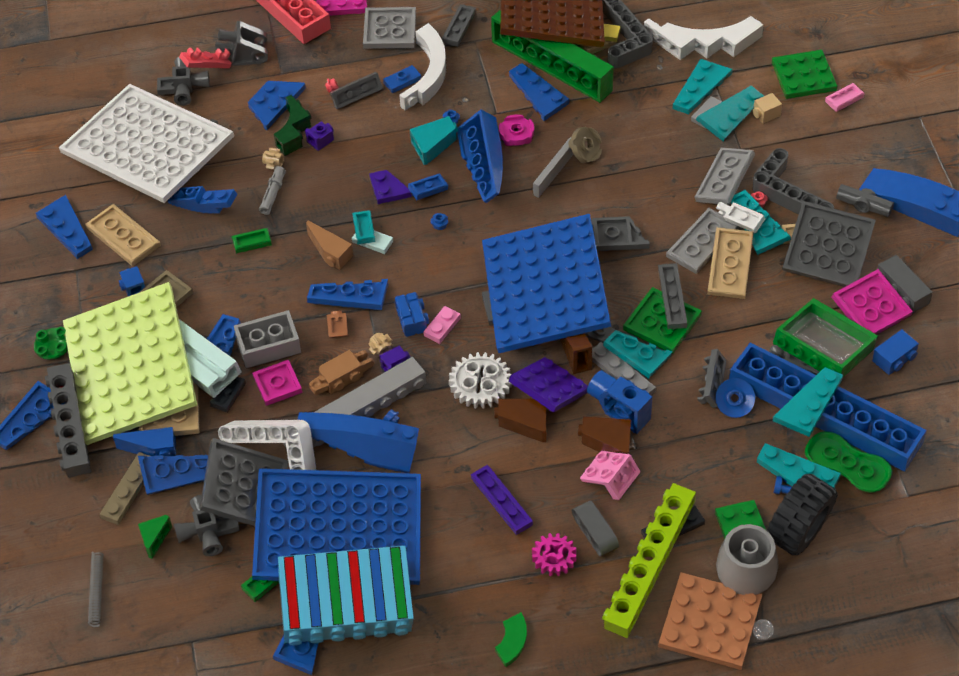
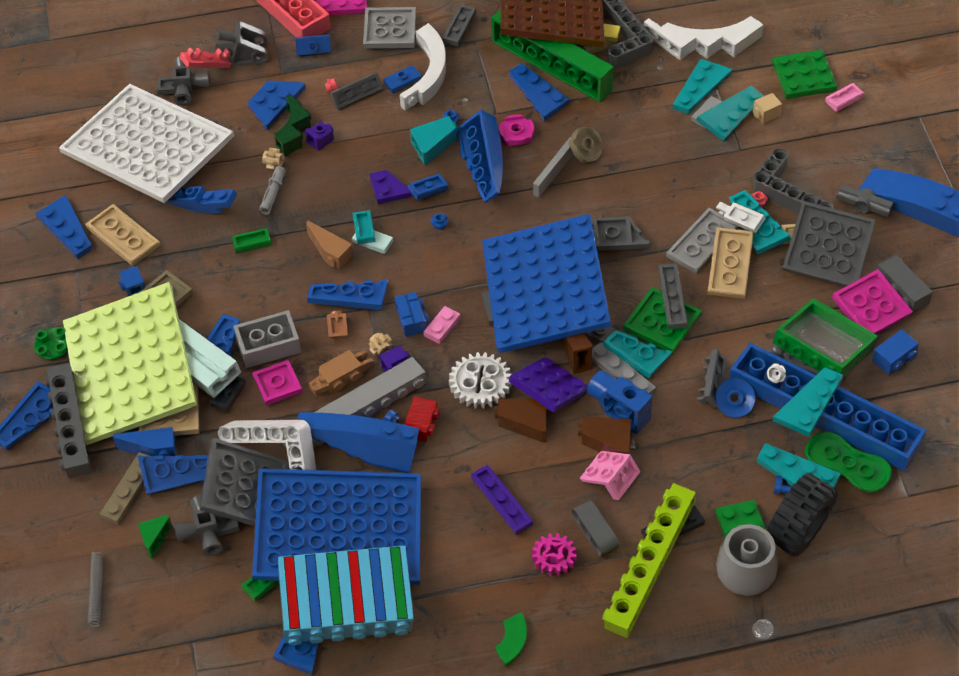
(313, 44): none -> blue plate
(422, 416): none -> red brick
(710, 621): nougat plate -> none
(724, 176): light grey tile -> none
(771, 373): none -> white plate

